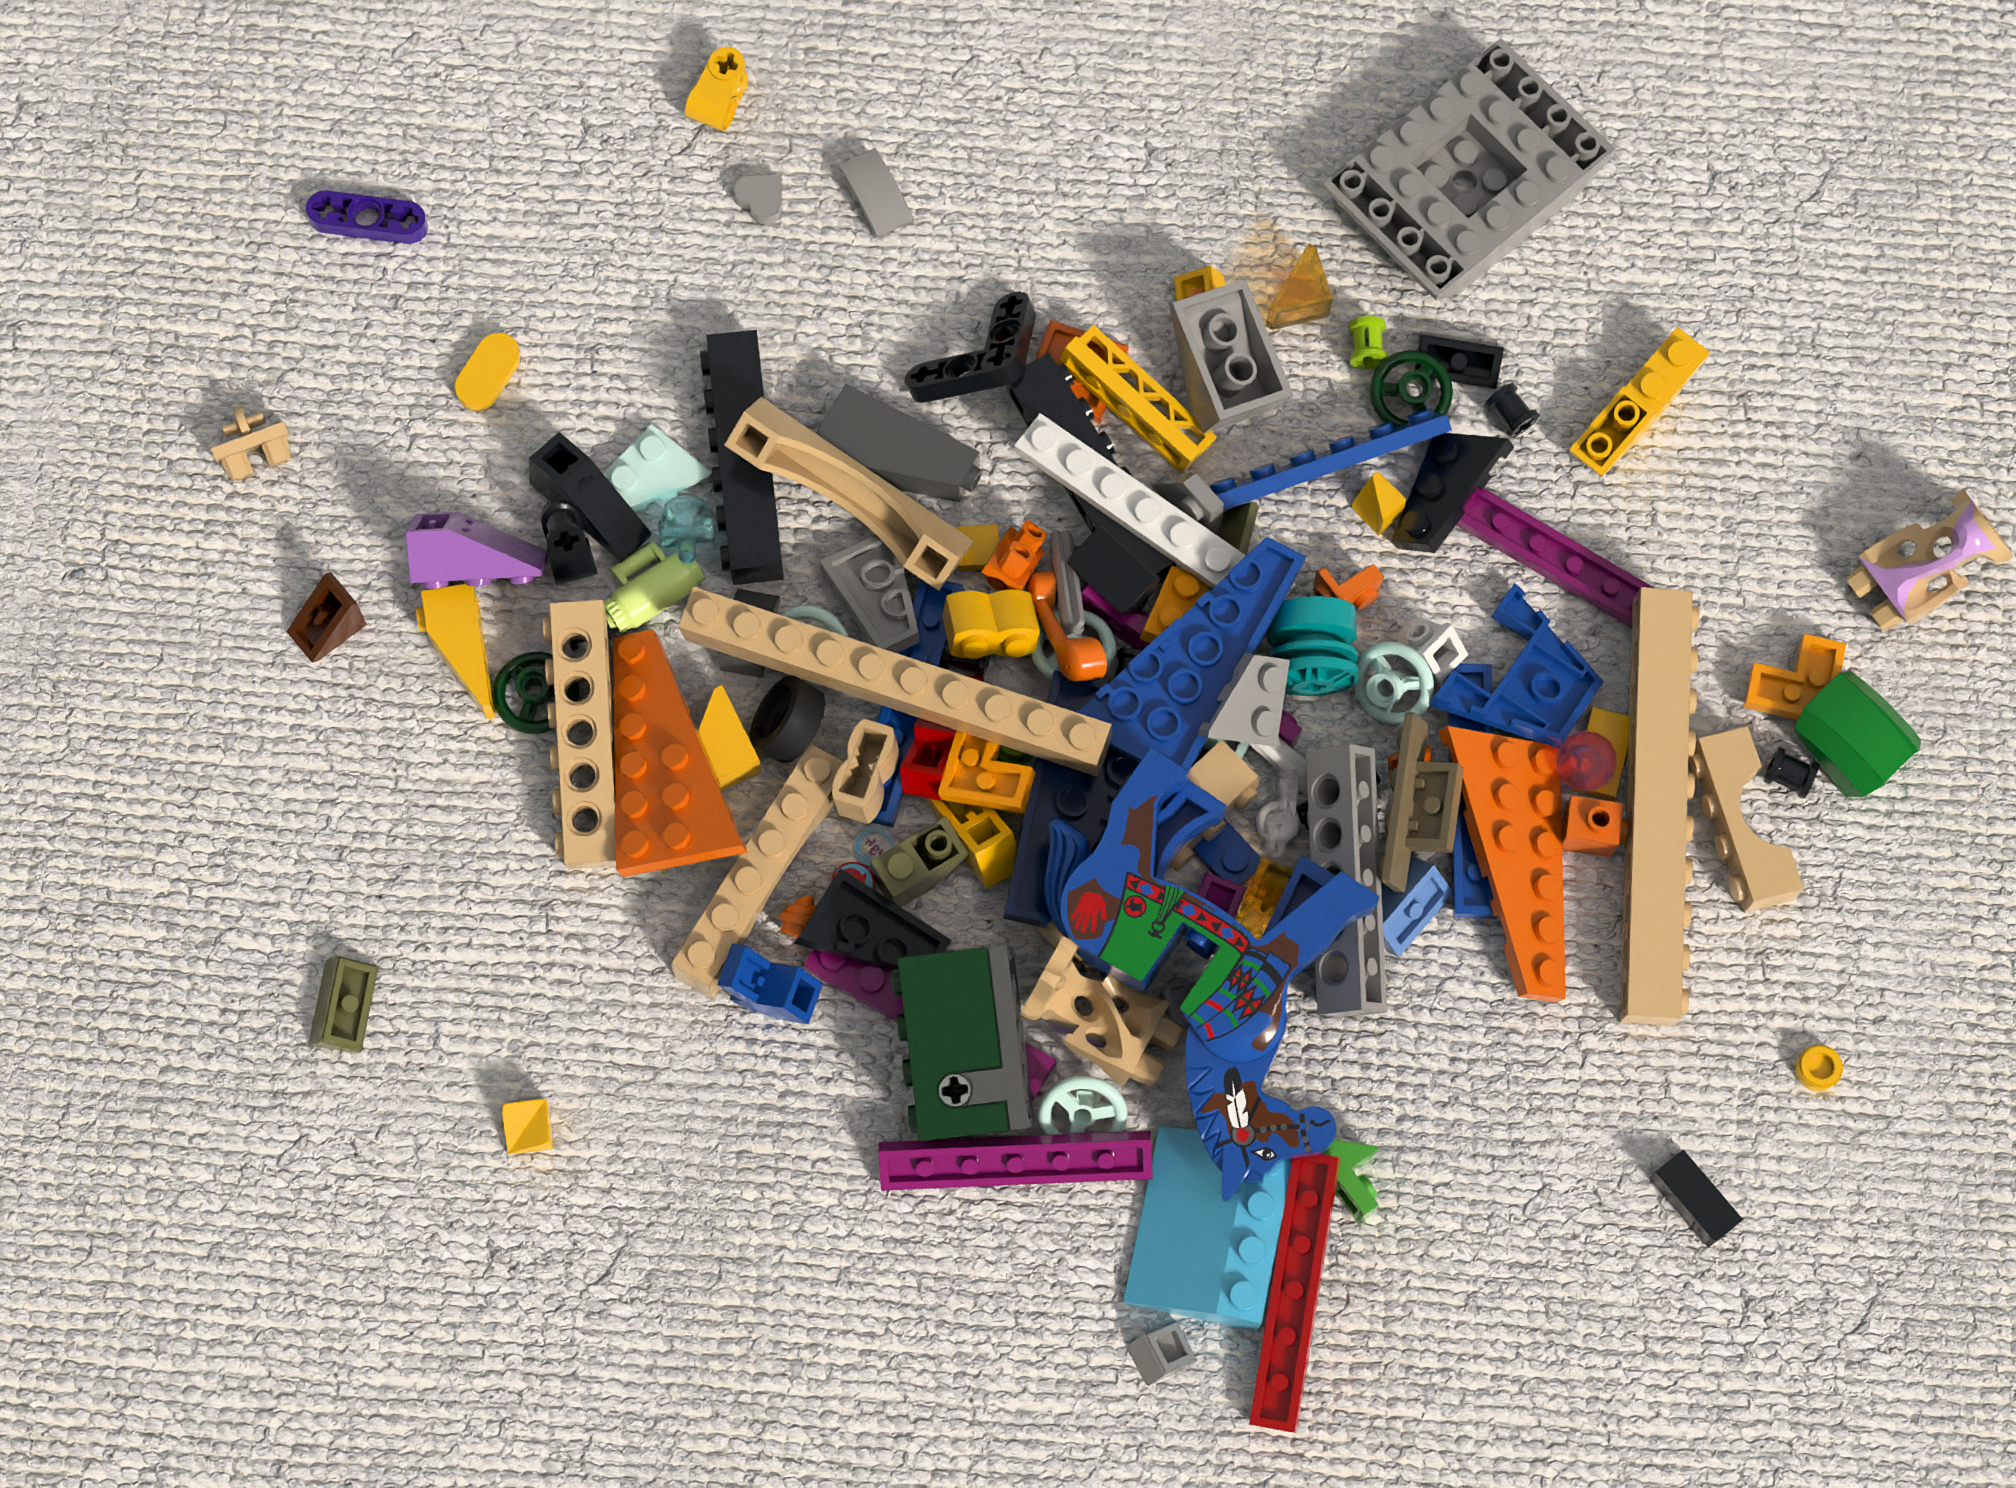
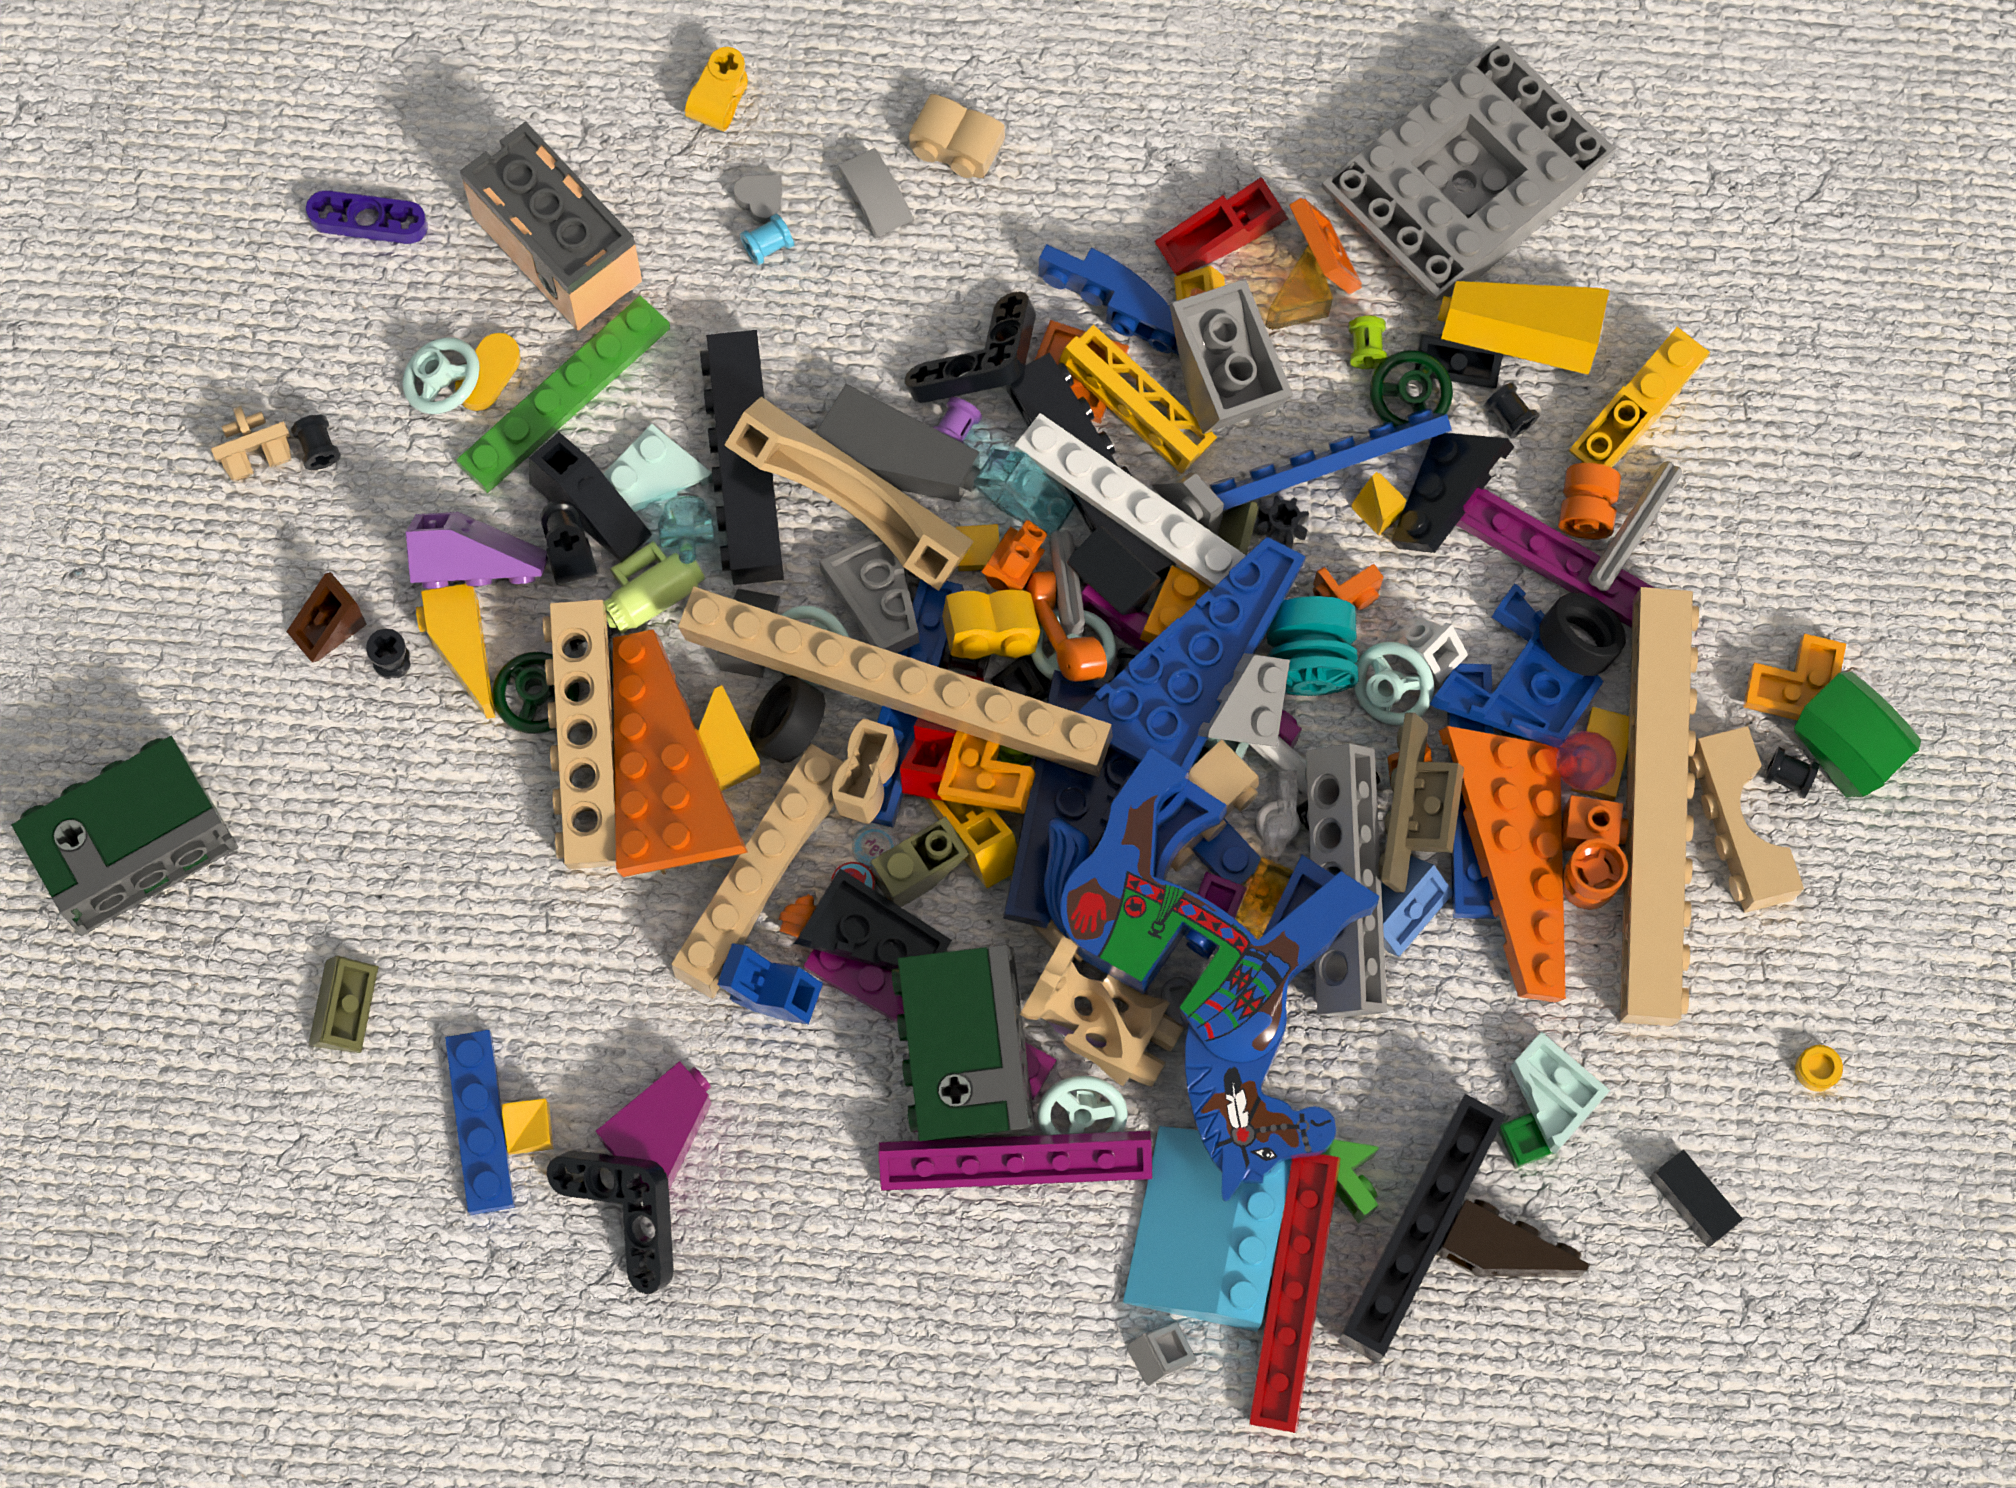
(124, 835): none -> piece
(315, 442): none -> black bush
(392, 642): none -> black bush
(438, 373): none -> light aqua piece
(480, 1122): none -> blue plate
(552, 226): none -> dark grey piece
(563, 394): none -> bright green plate
(630, 1193): none -> black beam
(660, 1120): none -> magenta slope
(766, 239): none -> medium azure bush
(956, 136): none -> tan brick
(959, 418): none -> medium lavender bush
(1023, 490): none -> clear light blue slope
(1023, 678): none -> black slope
(1101, 280): none -> blue slope
(1221, 228): none -> red slope
(1290, 515): none -> black gear
(1326, 246): none -> orange tile
(1421, 1229): none -> black brick
(1497, 1248): none -> dark brown slope
(1524, 1140): none -> green tile
(1527, 321): none -> yellow slope
(1556, 1089): none -> light aqua wing
(1570, 649): none -> black tyre
(1589, 496): none -> orange wheel
(1594, 873): none -> orange wheel
(1635, 526): none -> light grey axle
(1906, 578): tan hips -> none

